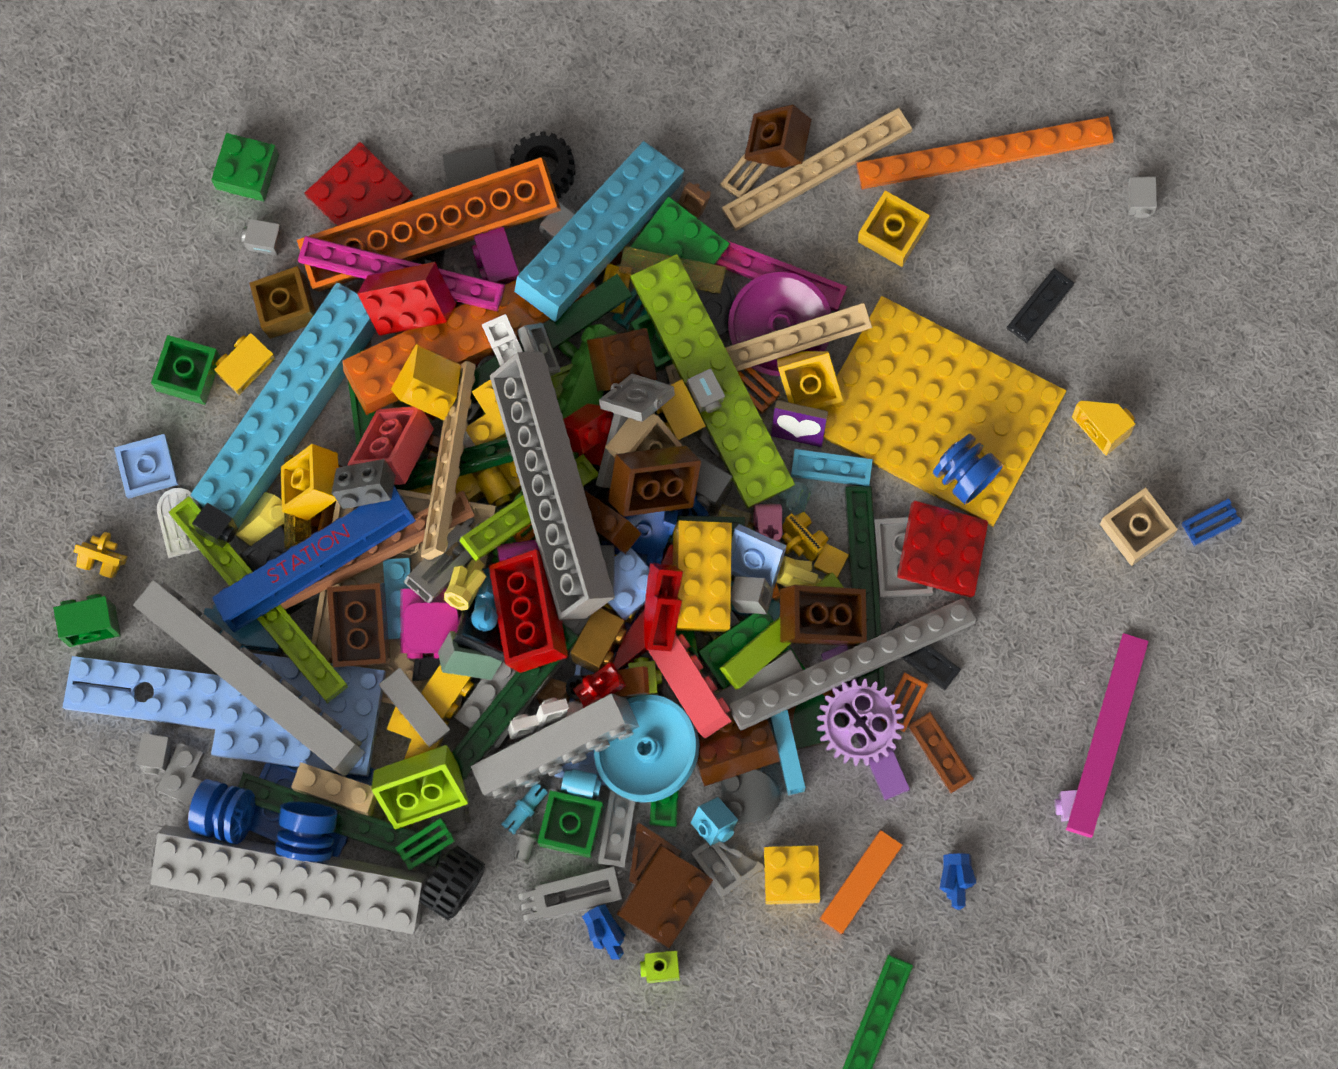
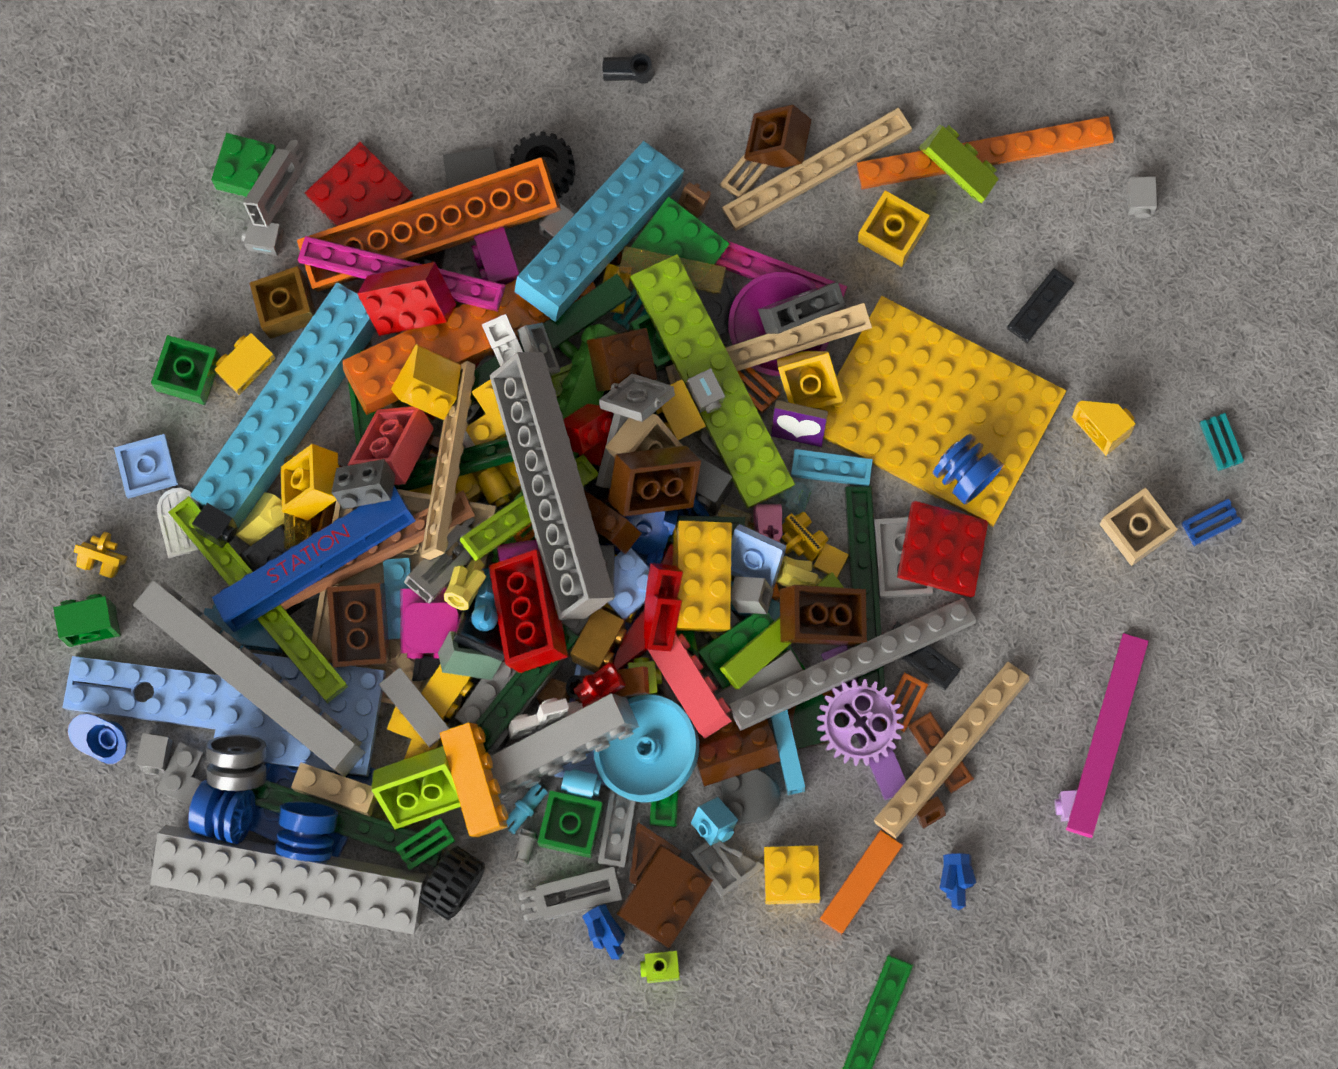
(98, 738): none -> piece
(236, 762): none -> flat silver wheel
(274, 184): none -> light grey hinge
(474, 779): none -> light orange brick
(625, 68): none -> black piece
(801, 308): none -> dark grey slope
(931, 812): none -> reddish brown tile
(951, 750): none -> tan plate
(960, 162): none -> lime slope
(1231, 438): none -> teal tile

